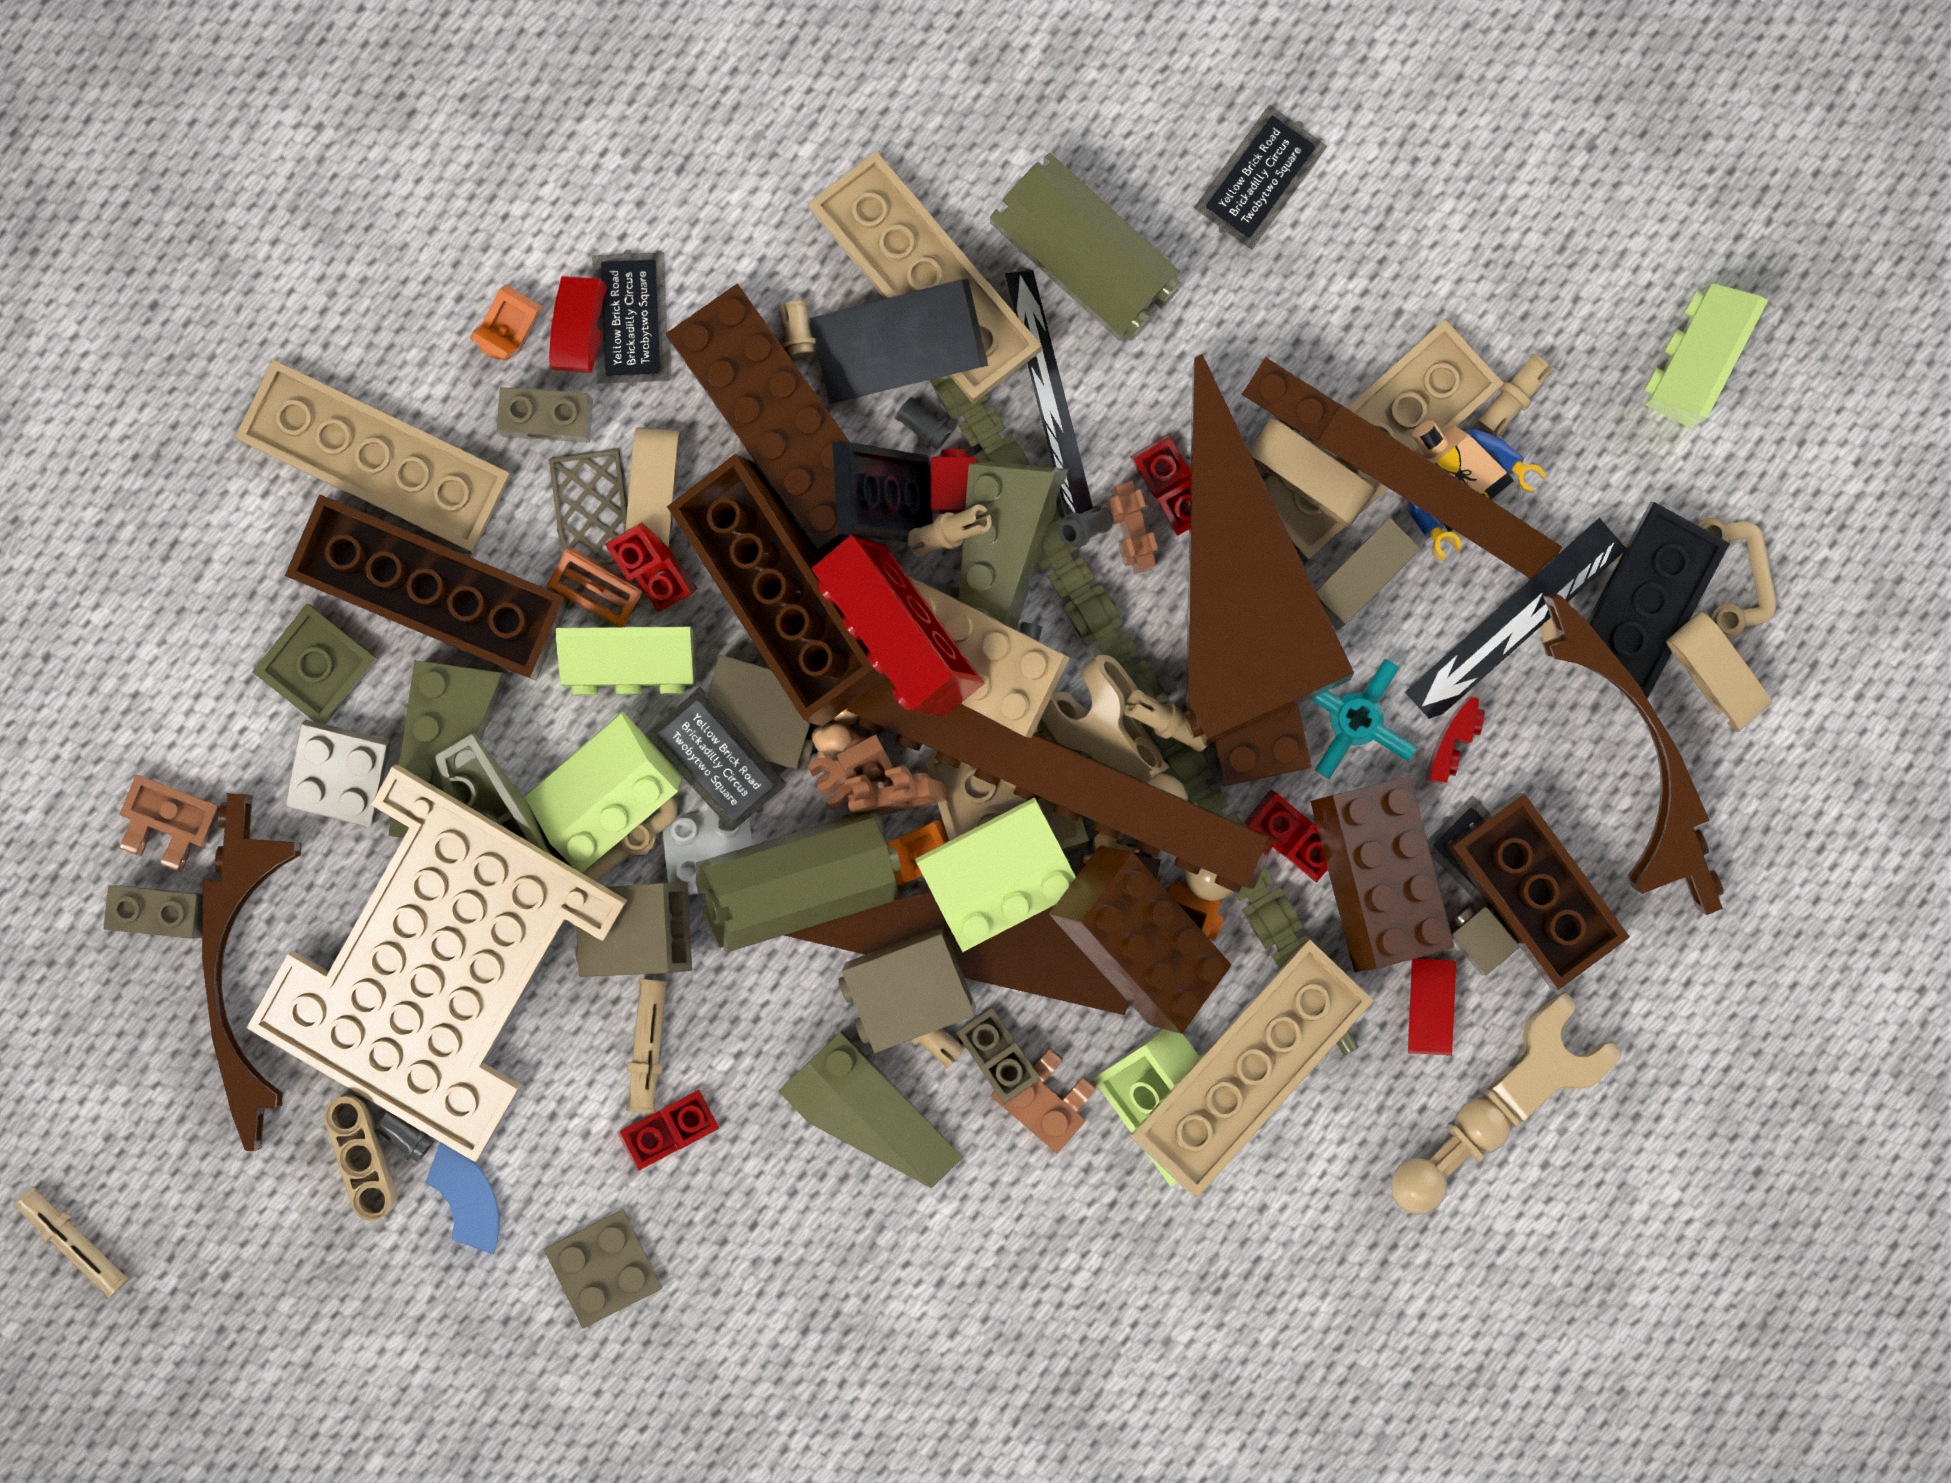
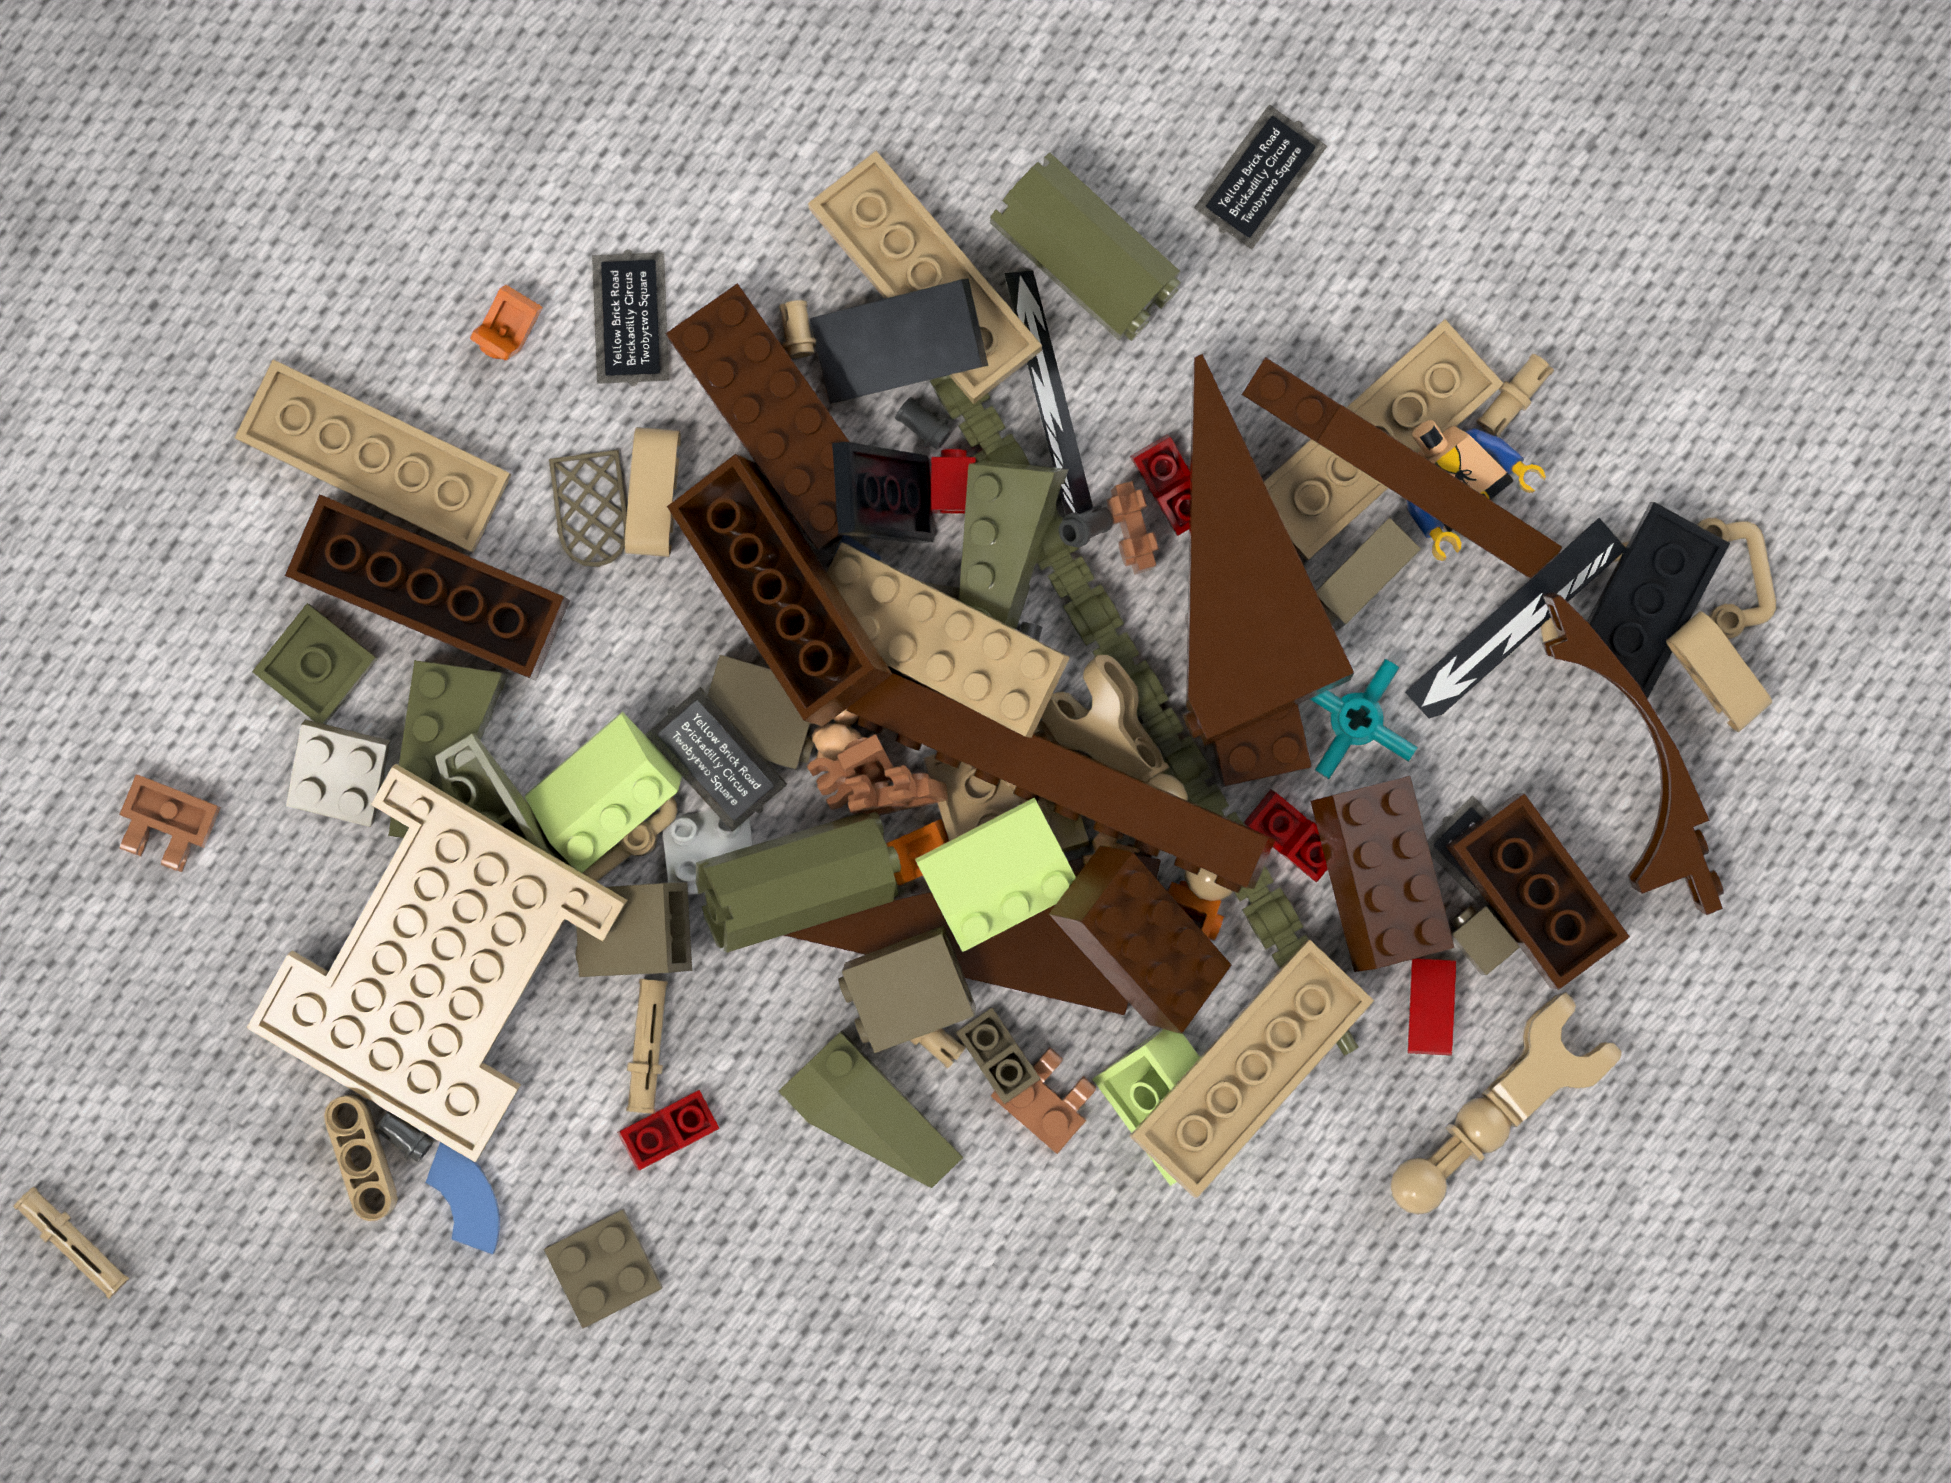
(154, 911): dark tan brick -> none
(243, 868): reddish brown slope -> none
(544, 414): dark tan brick -> none
(574, 321): red slope -> none
(602, 572): orange tile -> none
(626, 659): yellowish green slope -> none
(651, 562): red slope -> none
(896, 627): red brick -> none
(949, 530): tan pin -> none
(1164, 718): tan pin -> none
(1310, 472): tan beam -> none
(1460, 728): red slope -> none
(1703, 353): yellowish green slope -> none

